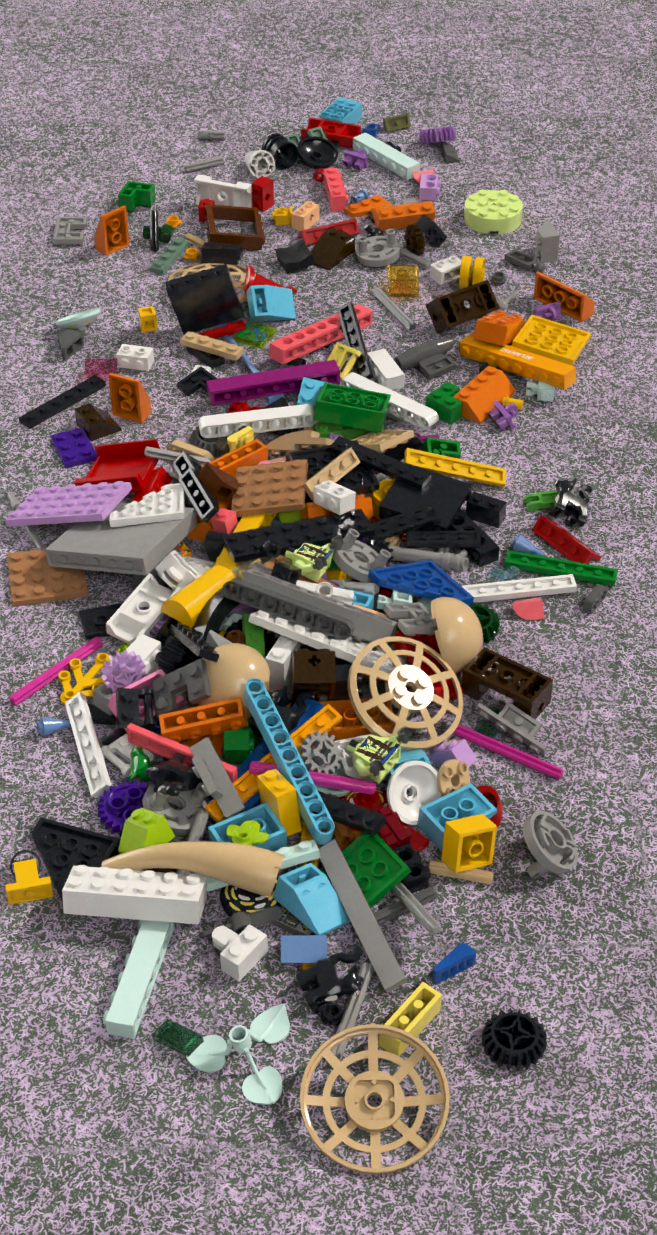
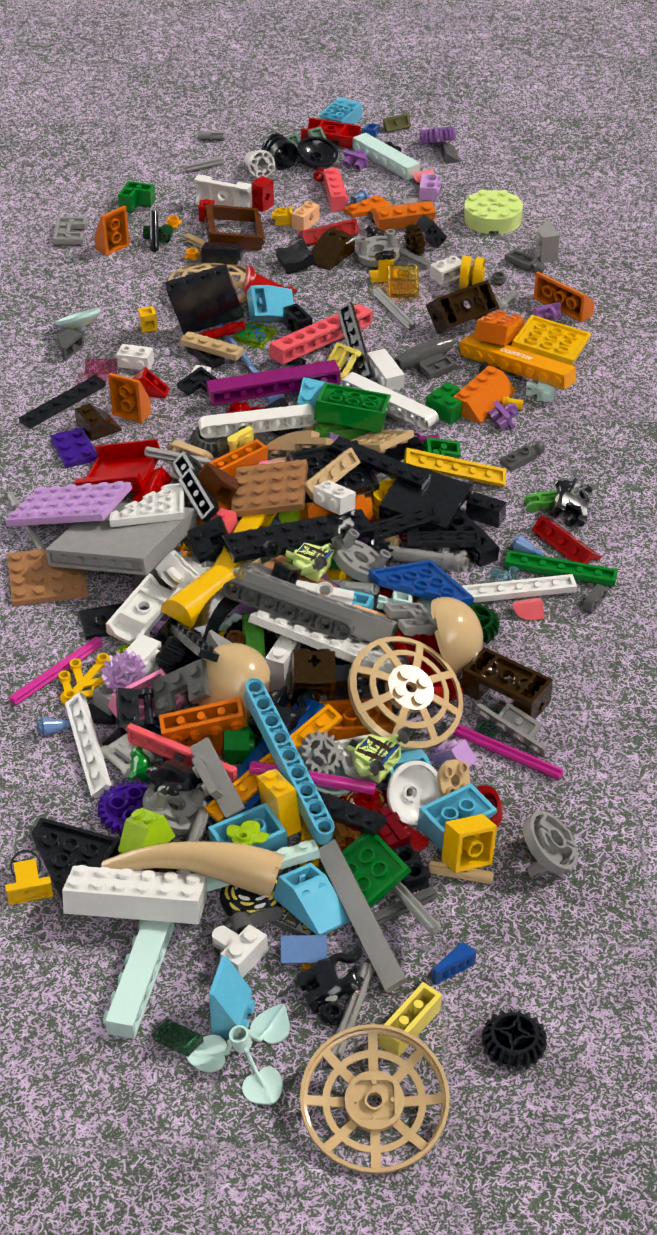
(152, 384): none -> red slope
(169, 256): sand green plate -> none
(203, 535): none -> black plate
(229, 1000): none -> medium azure slope
(295, 317): none -> black brick
(383, 260): none -> yellow piece
(522, 456): none -> dark grey plate

